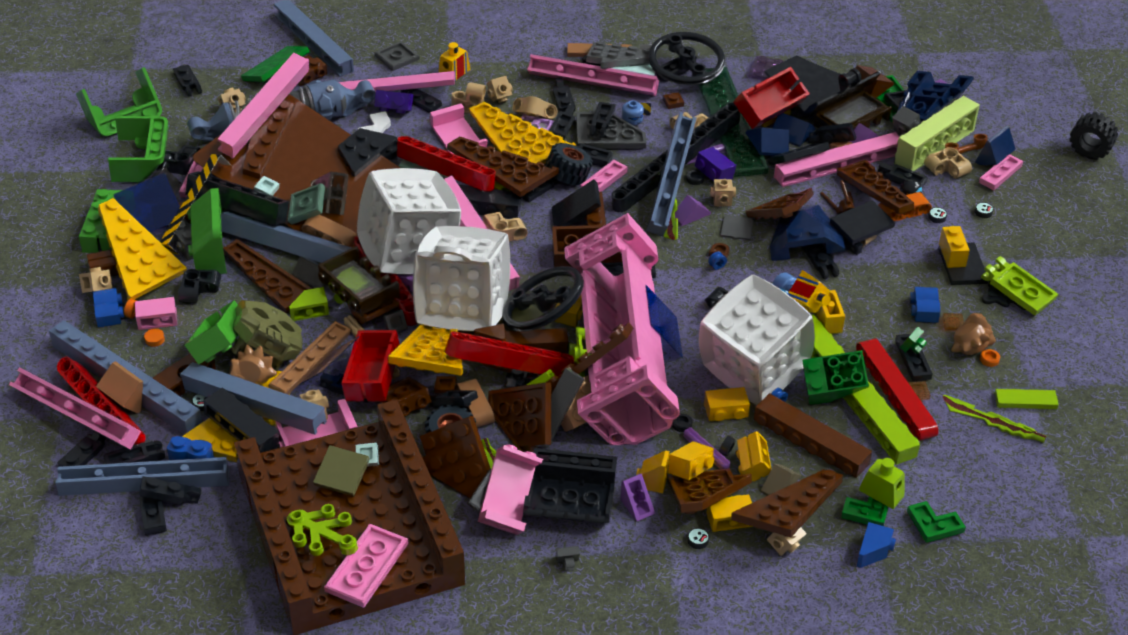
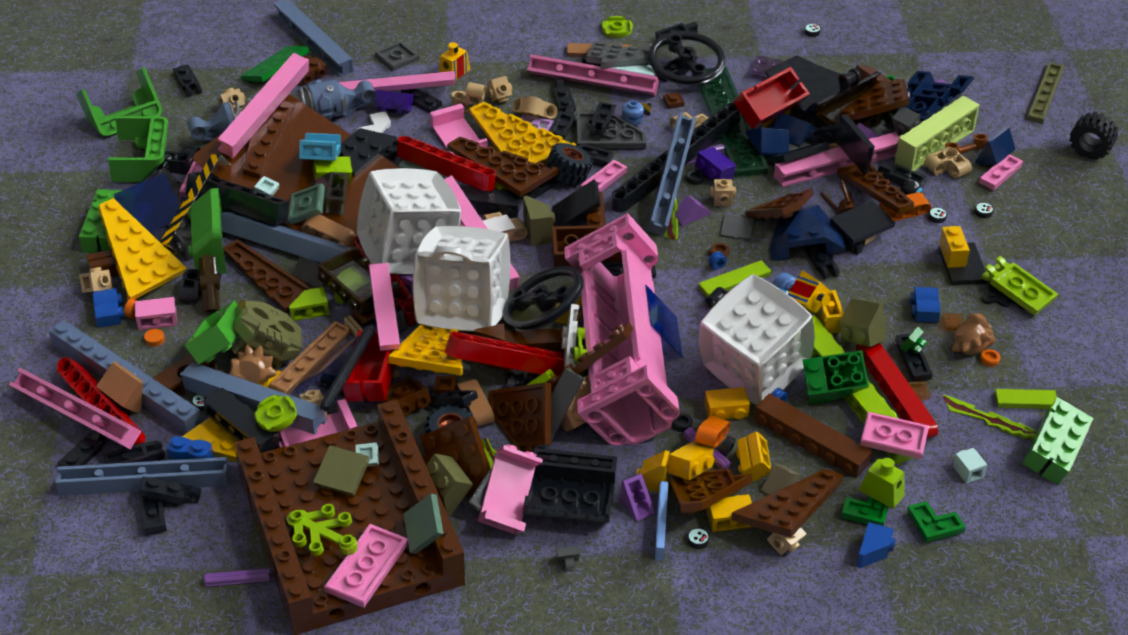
(209, 283): none -> dark brown piece
(237, 577): none -> medium lavender axle
(275, 413): none -> lime tile
(320, 146): none -> medium azure panel
(340, 165): none -> lime brick
(347, 369): none -> black axle
(384, 306): none -> bright pink tile
(423, 523): none -> sand green tile
(449, 481): none -> olive slope
(499, 223): none -> white sticker
(538, 221): none -> olive slope
(569, 335): none -> white wing
(621, 29): none -> lime tile
(661, 521): none -> light blue tile
(691, 27): none -> black hinge
(712, 431): none -> orange beam
(732, 278): none -> lime tile
(812, 30): none -> tile
(855, 144): none -> black tile
(863, 322): none -> olive slope
(878, 99): none -> reddish brown wing
(894, 435): none -> bright pink tile
(970, 465): none -> light aqua brick
(1045, 93): none -> olive tile
(1058, 440): none -> piece

